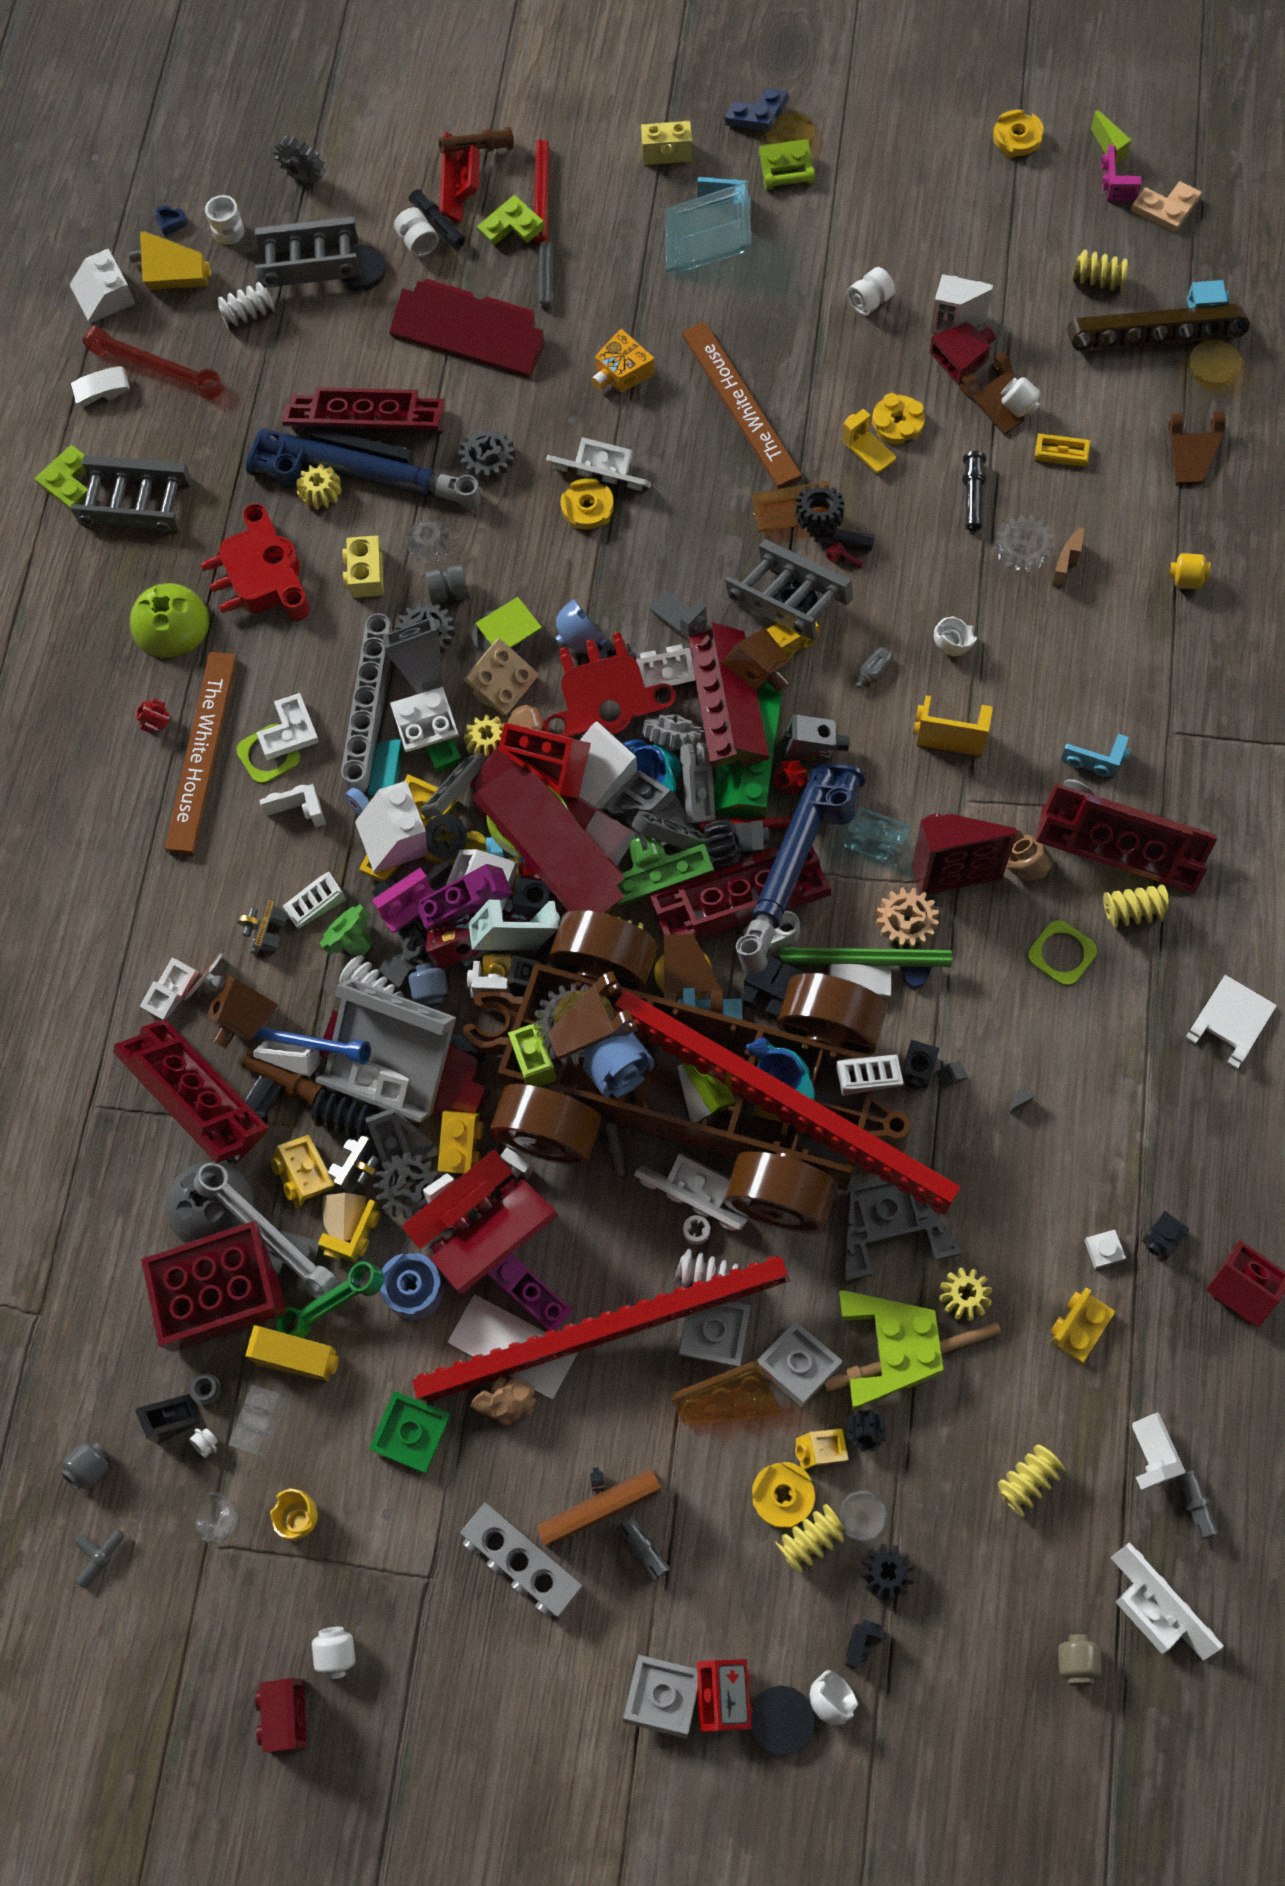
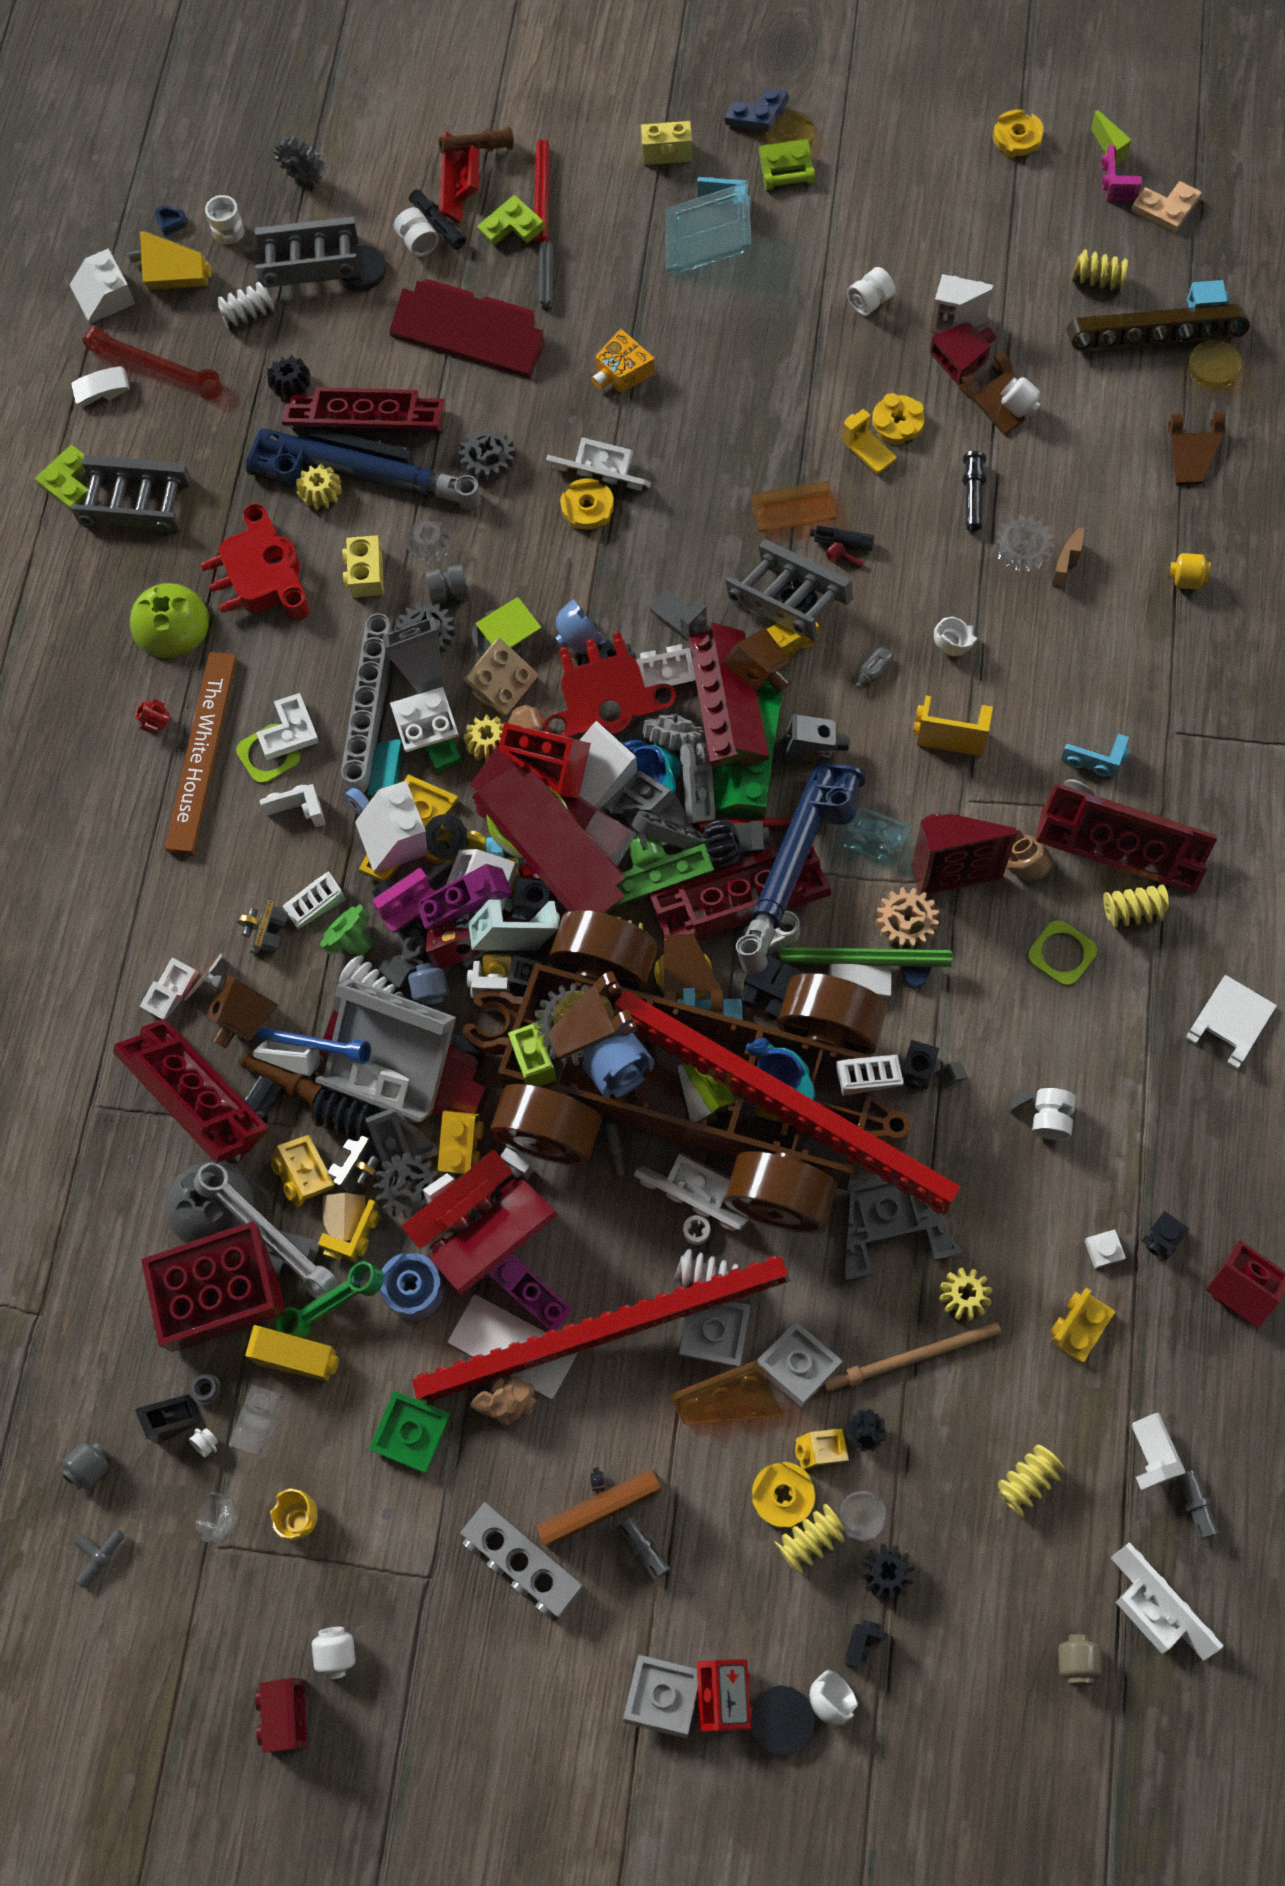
(288, 377): none -> black gear
(453, 785): dark grey tile -> none
(741, 405): dark orange tile -> none
(790, 777): red gear -> none
(819, 498): black tyre -> none
(905, 1342): lime wing -> none
(1054, 1112): none -> white wheel
(1062, 454): yellow tile -> none

